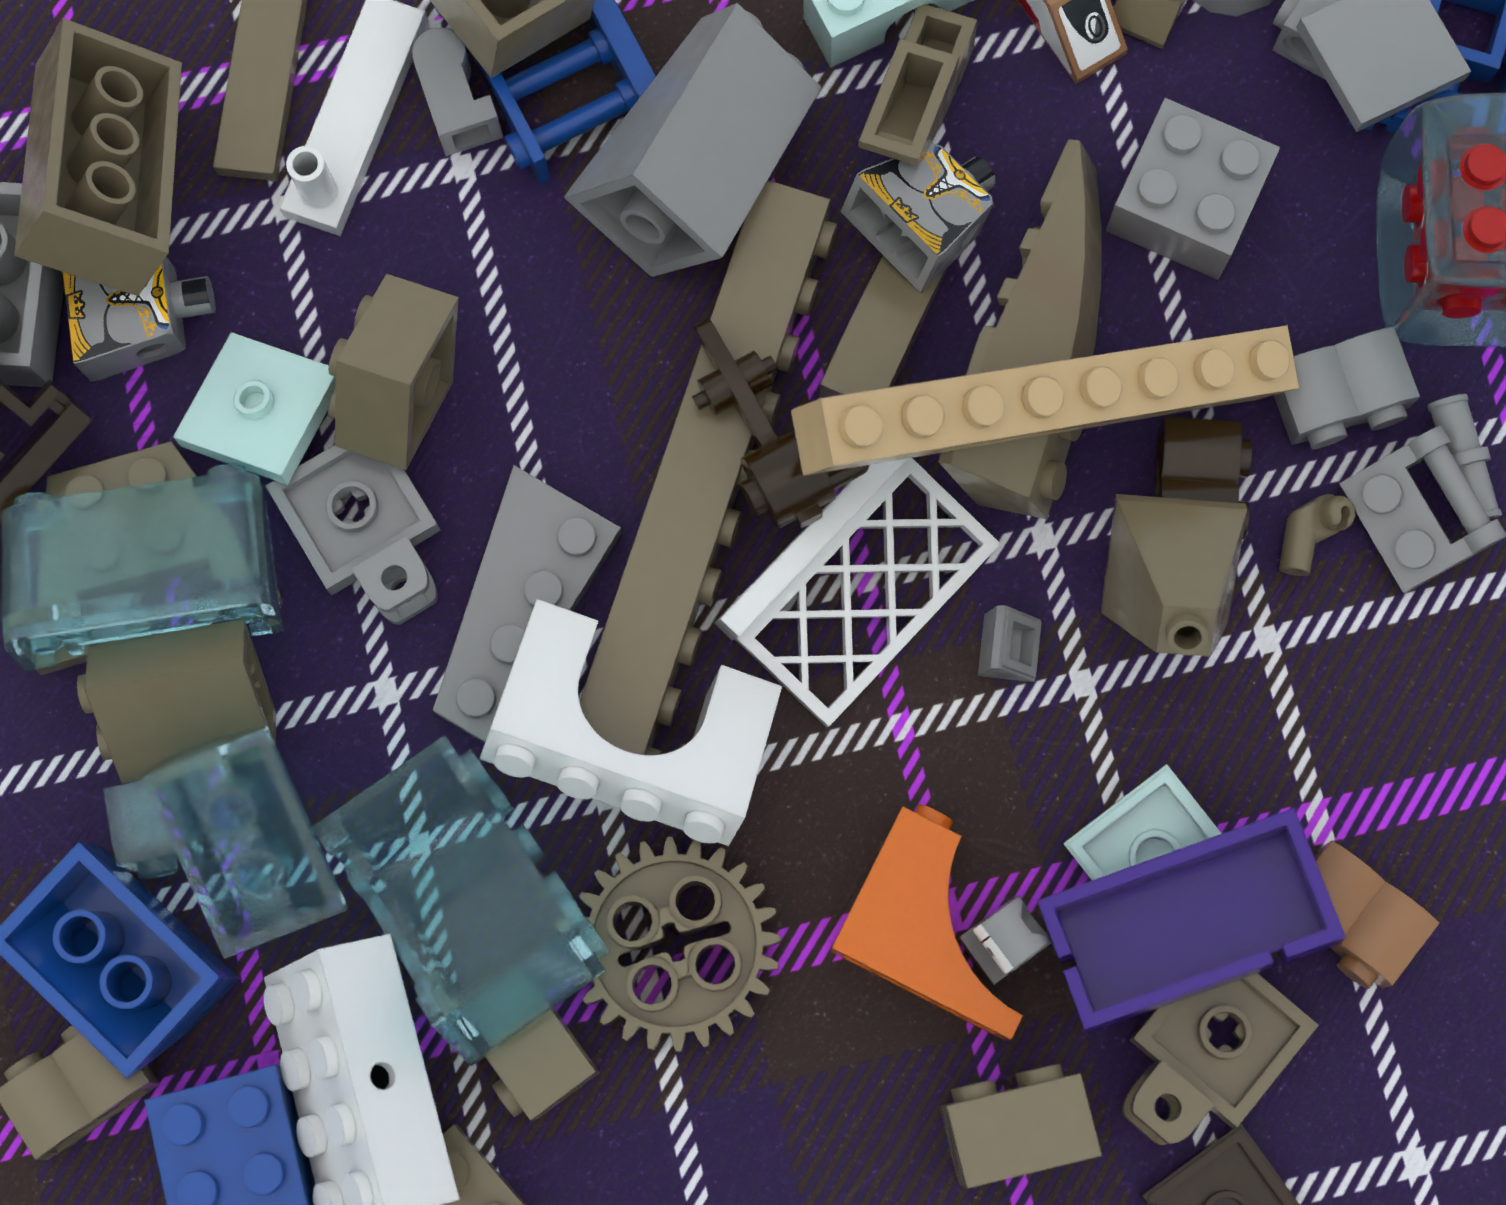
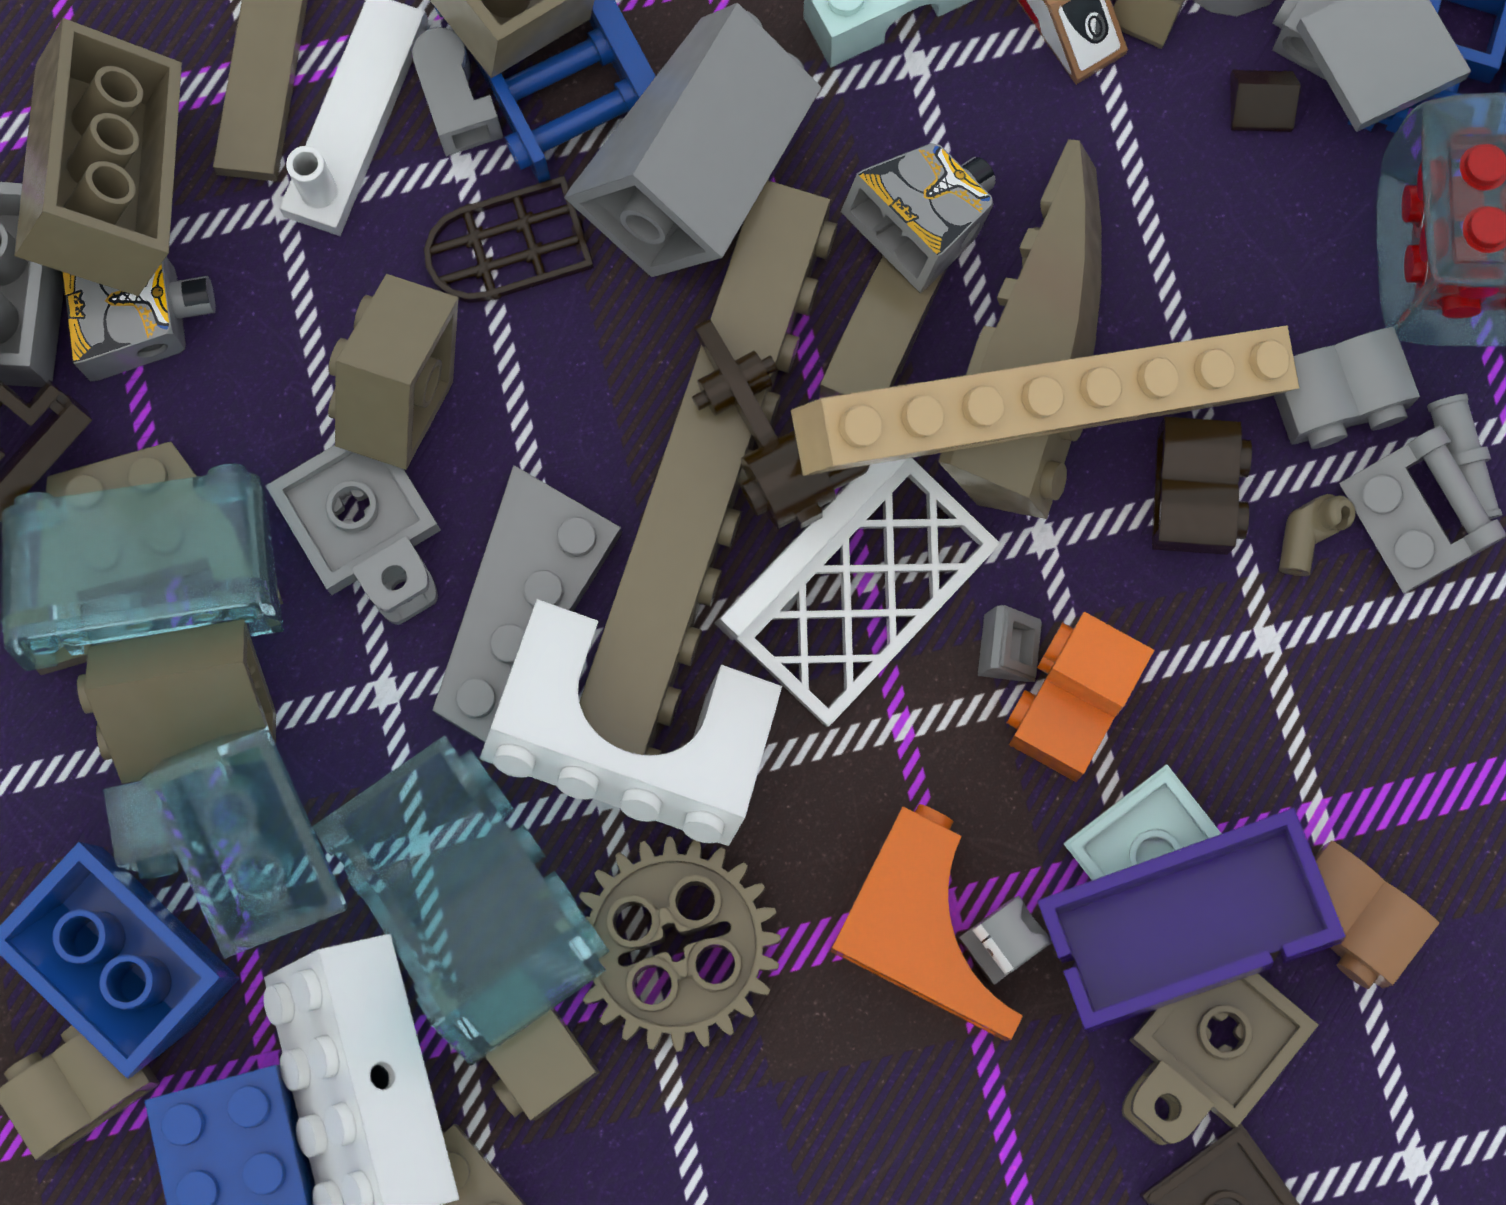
(258, 408): light aqua plate -> none
(523, 224): none -> dark brown window
(919, 84): dark tan slope -> none
(1019, 1128): dark tan brick -> none
(1085, 689): none -> orange brick
(1173, 570): dark tan slope -> none
(1192, 188): light grey brick -> none
(1263, 100): none -> dark brown slope

